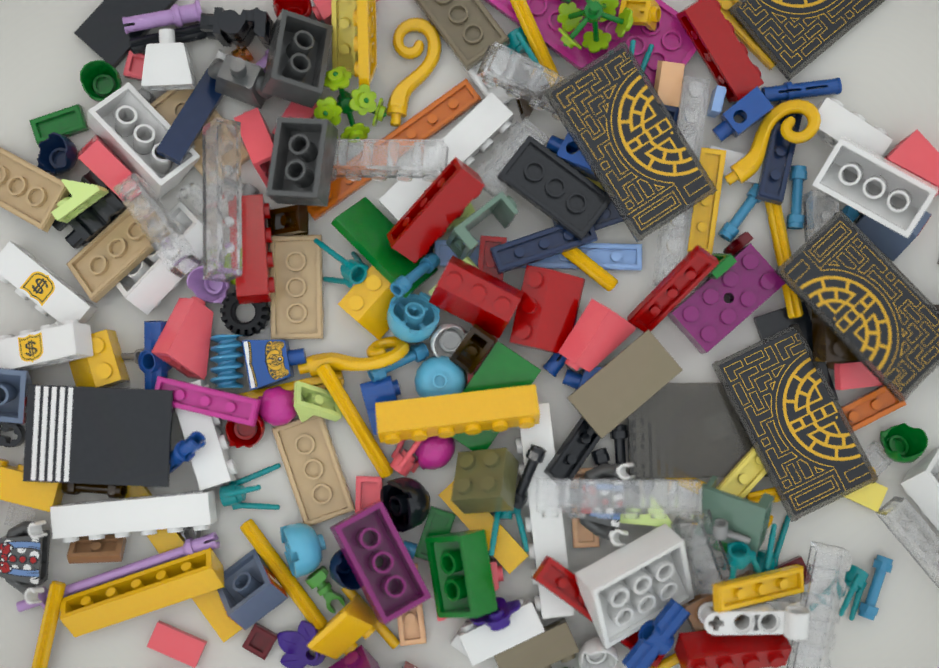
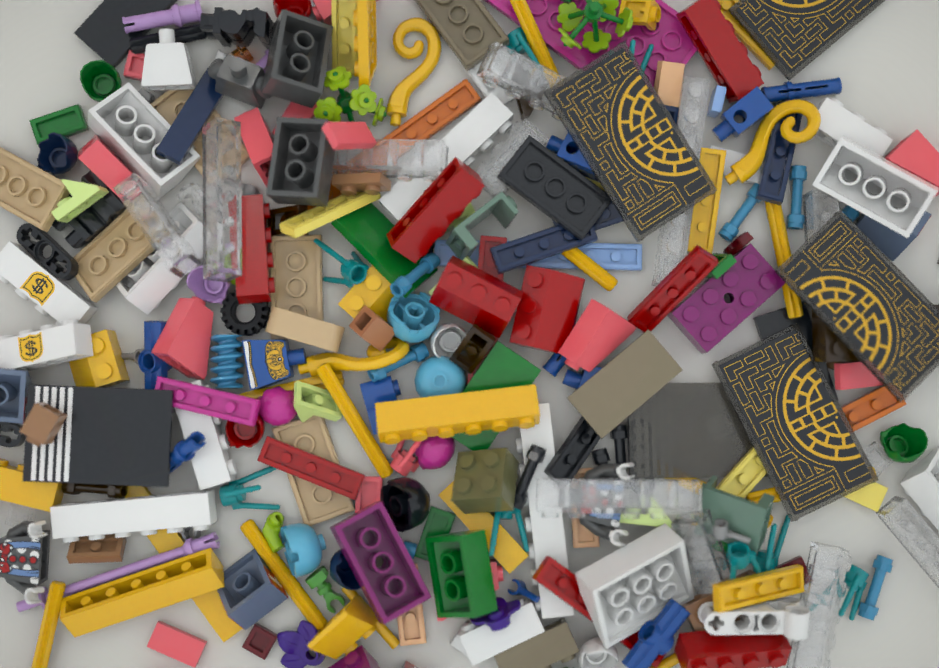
(43, 424): none -> medium nougat brick
(58, 253): none -> black beam
(272, 529): none -> lime arm
(305, 329): none -> tan beam
(311, 467): none -> red tile
(322, 215): none -> light yellow tile
(349, 135): none -> coral tile
(361, 182): none -> medium nougat plate
(372, 328): none -> nougat brick
(523, 591): none -> blue hand

